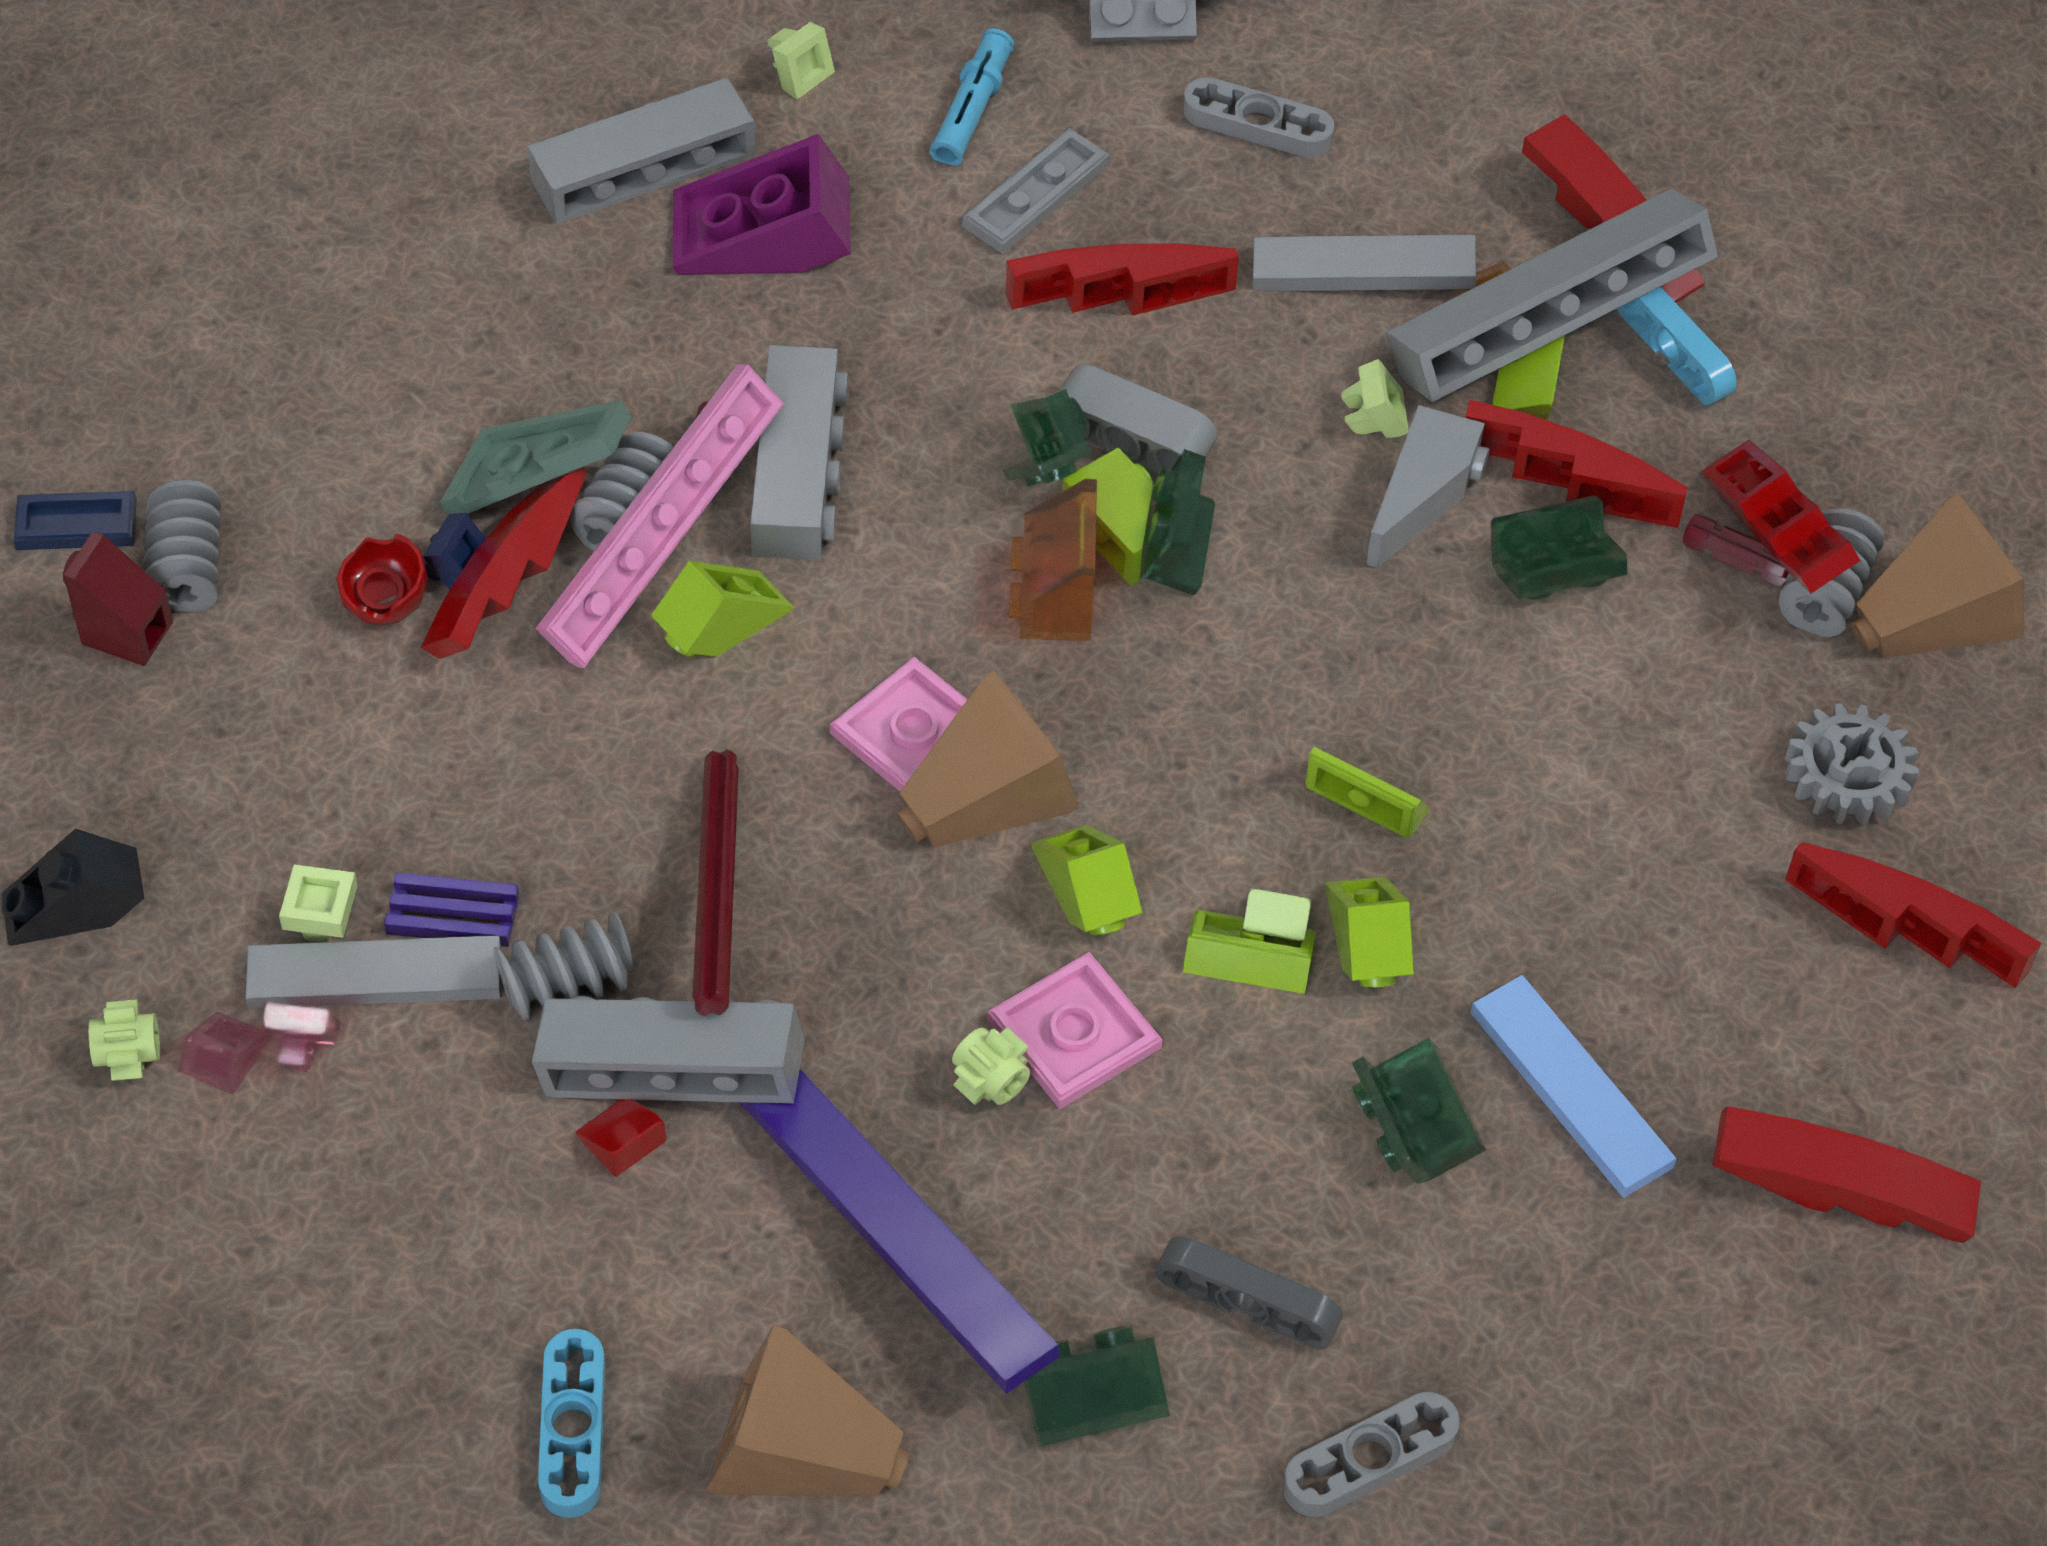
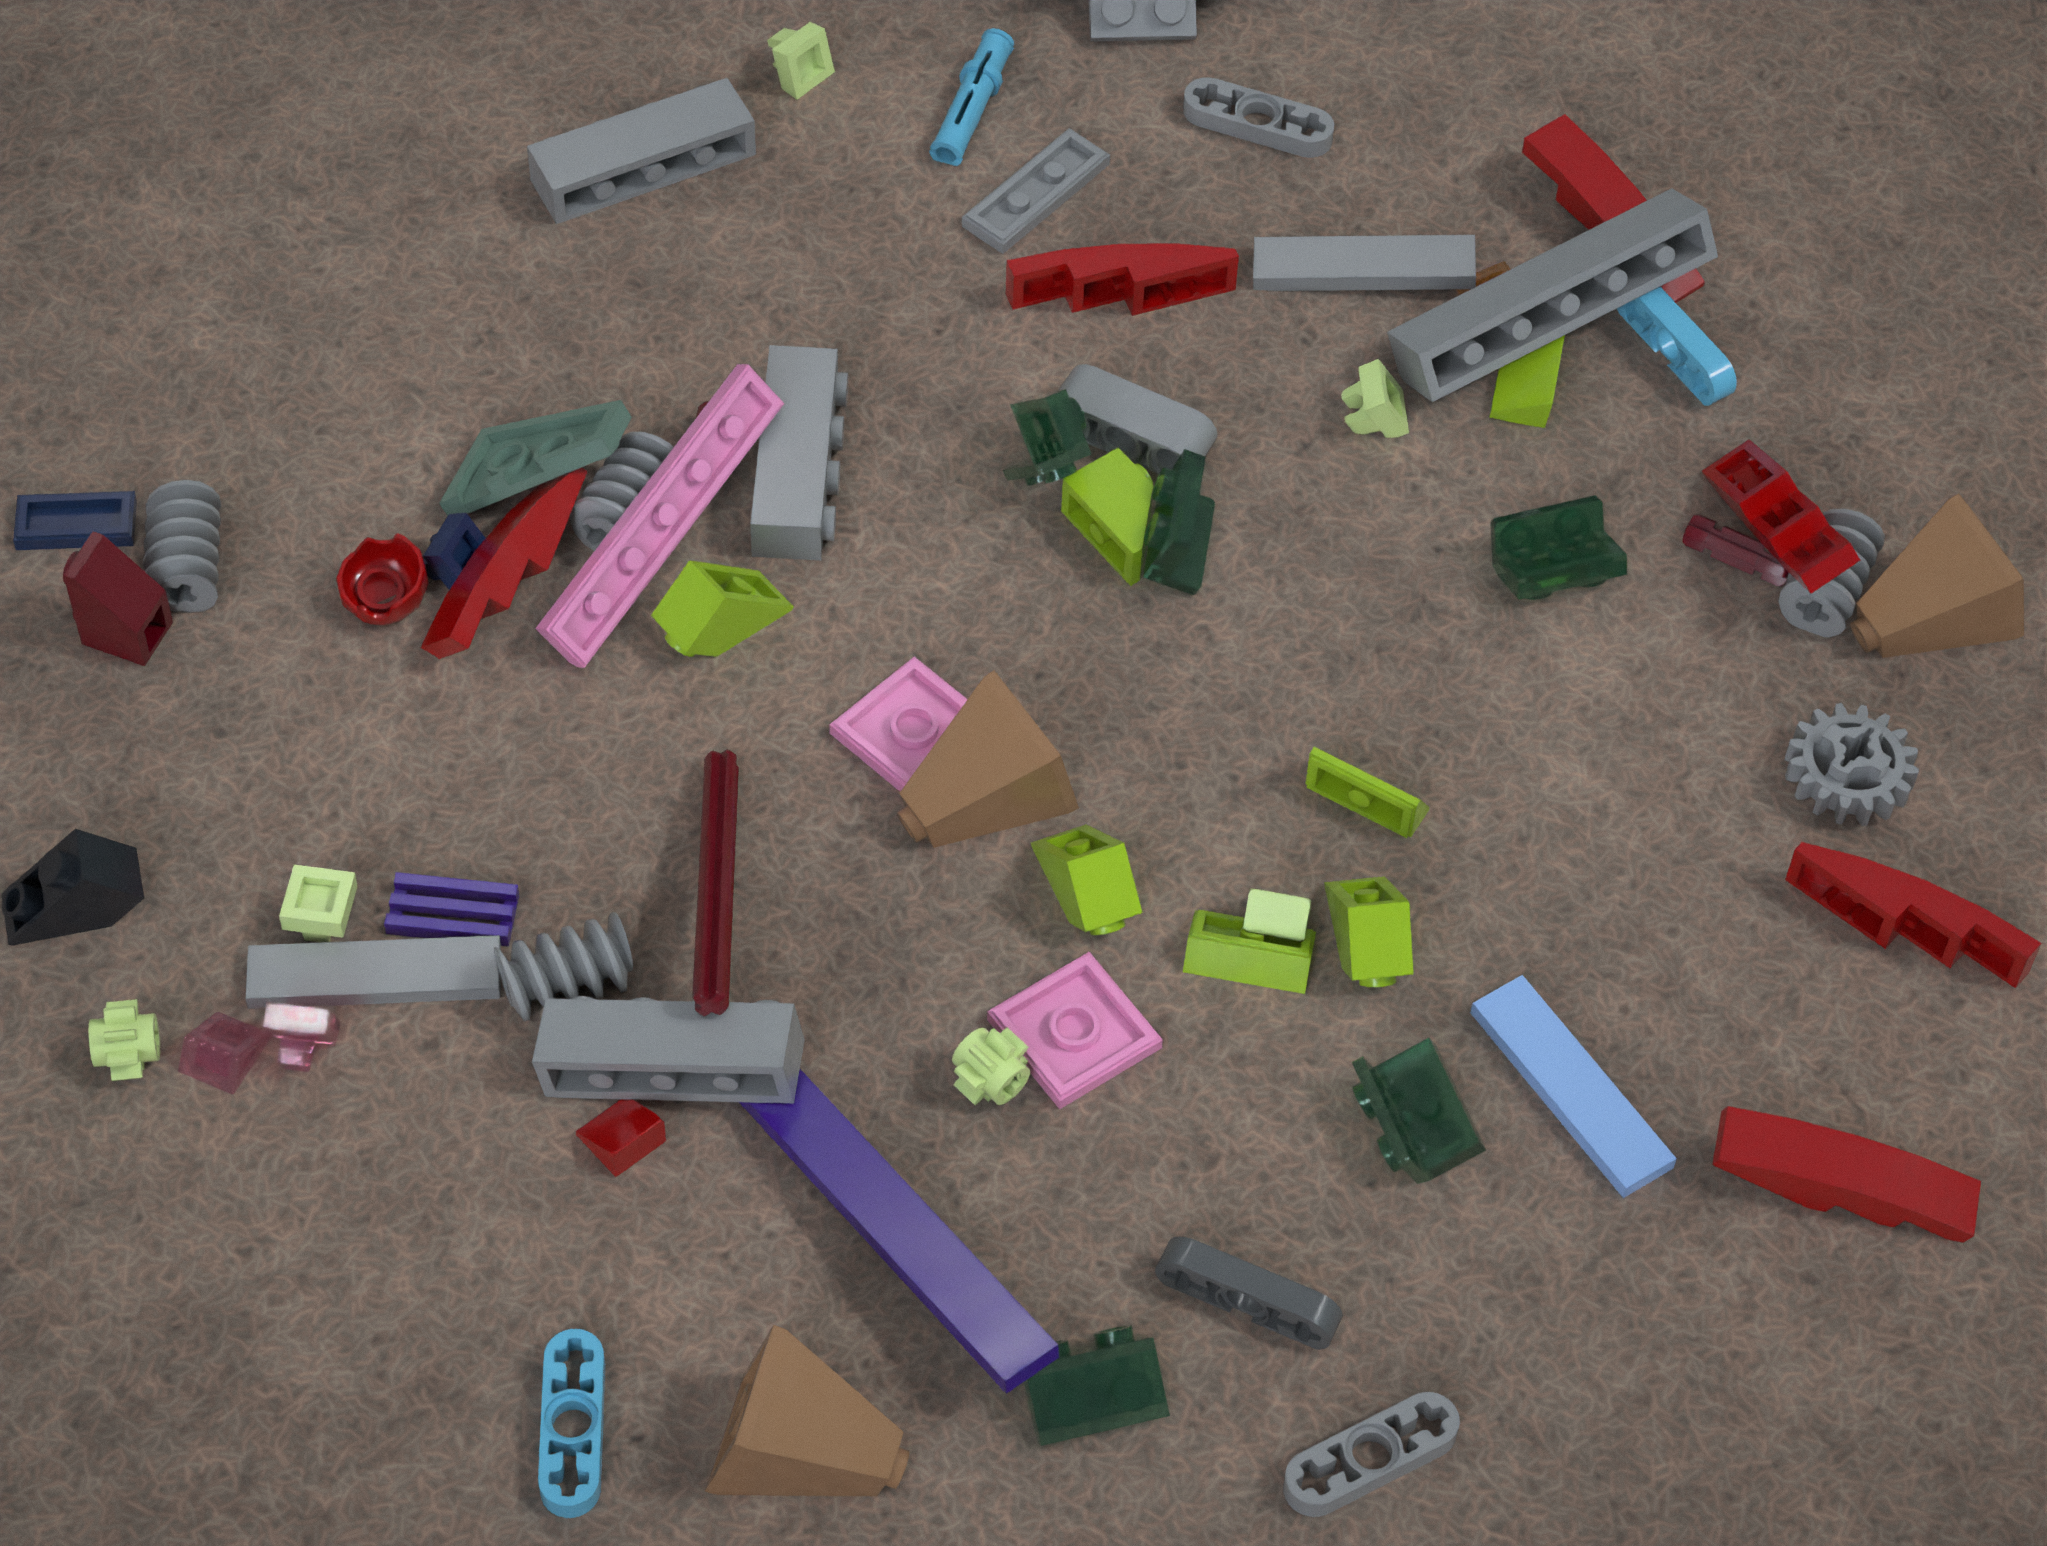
(765, 214): magenta slope -> none
(1056, 566): clear orange slope -> none
(1428, 478): light grey slope -> none
(1581, 463): red slope -> none

